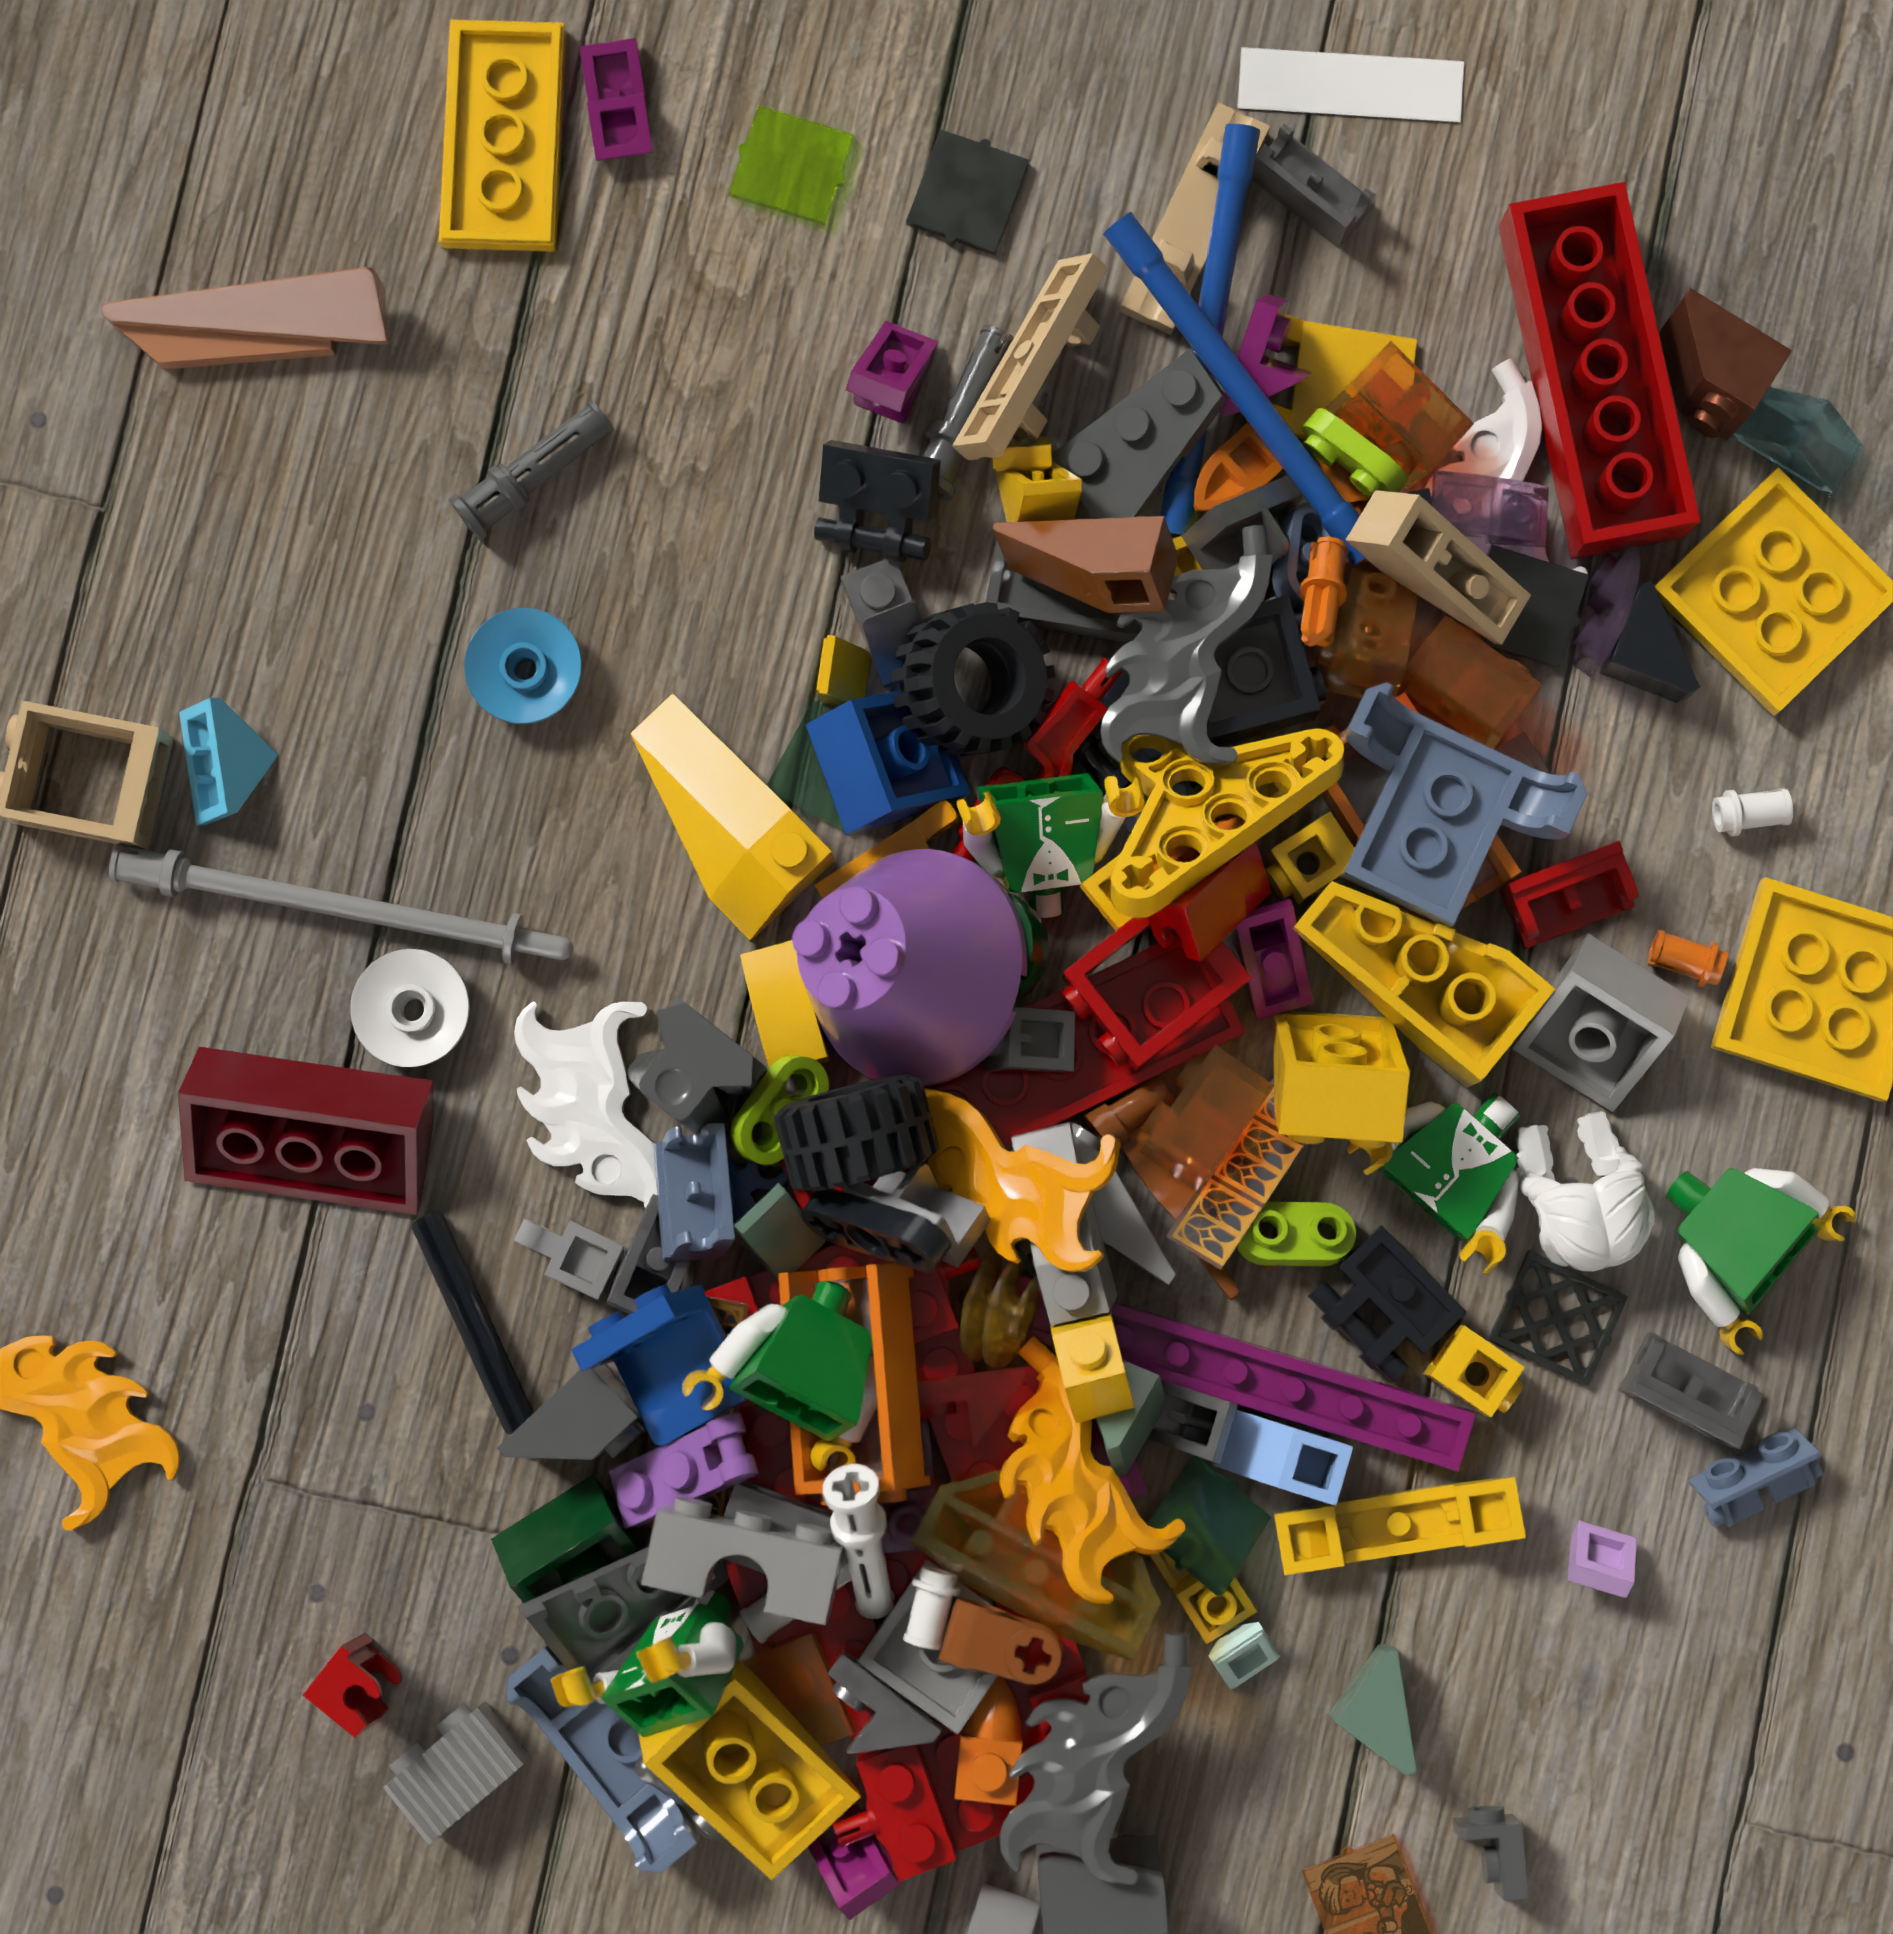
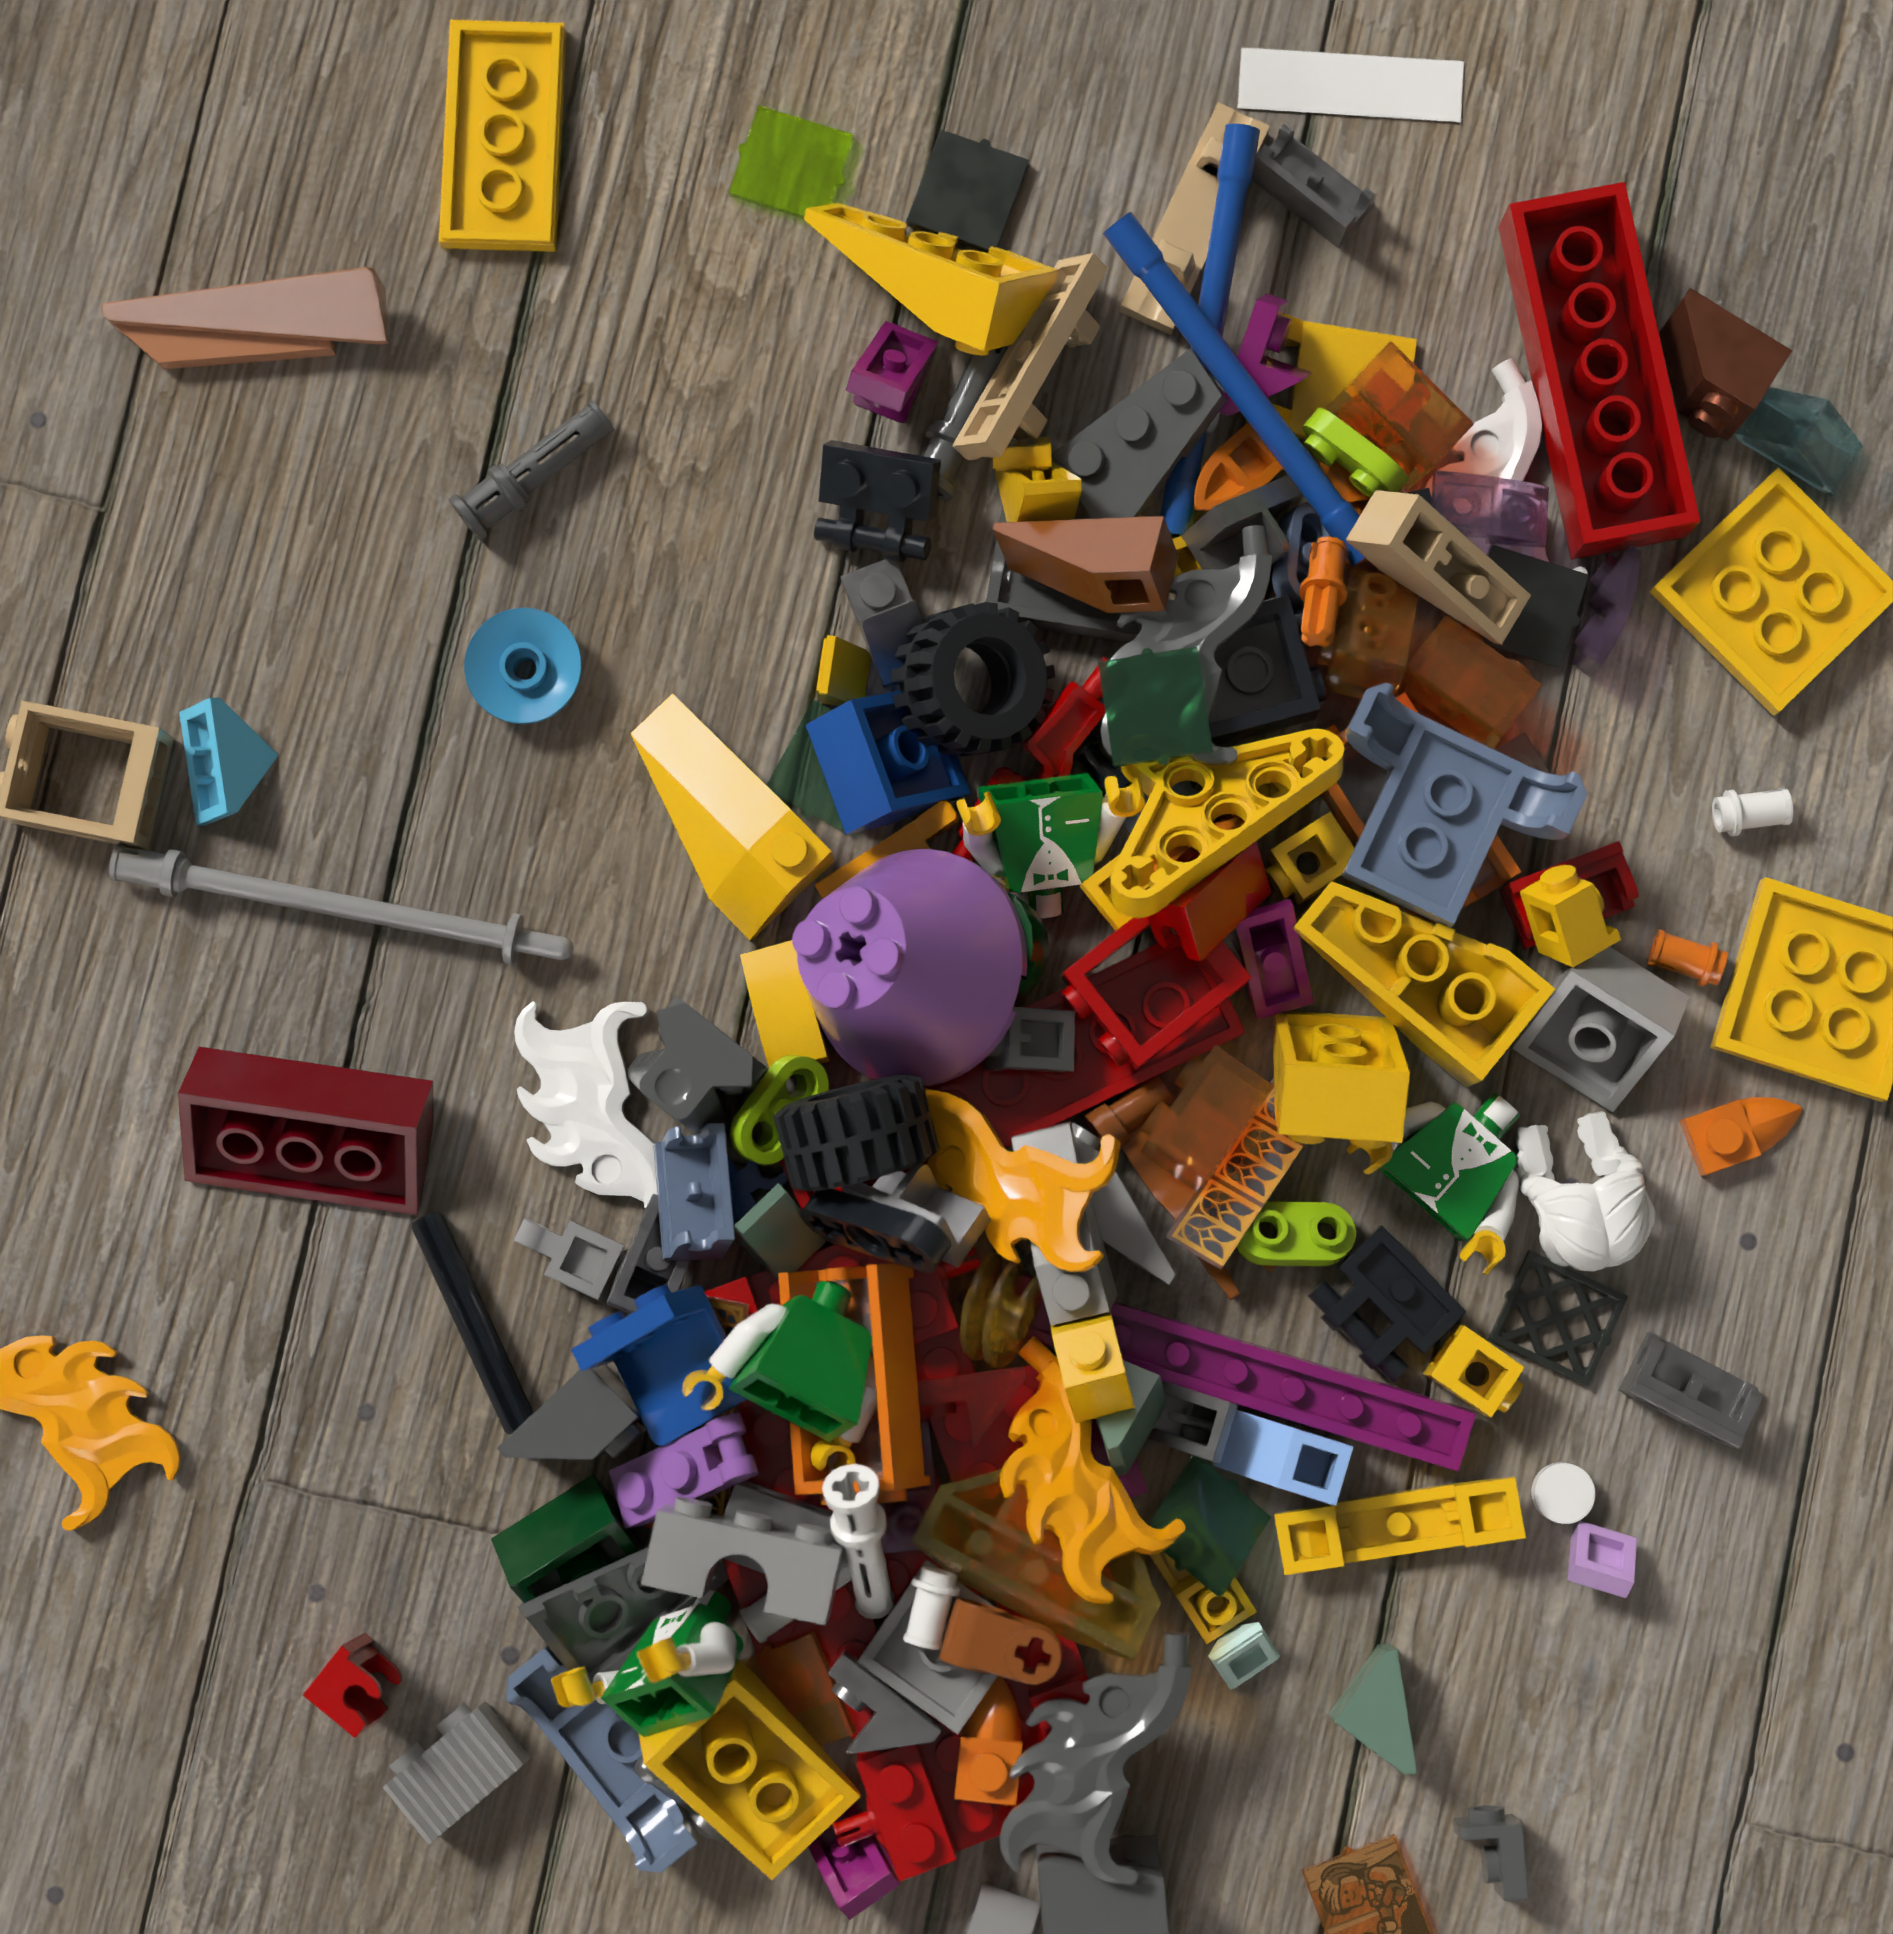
(380, 1004): white dish -> none
(616, 99): magenta slope -> none
(954, 291): none -> yellow wedge
(1155, 706): none -> clear green piece
(1563, 1492): none -> white tile
(1567, 916): none -> yellow brick
(1650, 652): black slope -> none
(1737, 1131): none -> orange plate
(1746, 1238): green torso -> none
(1780, 1462): sand blue hinge -> none

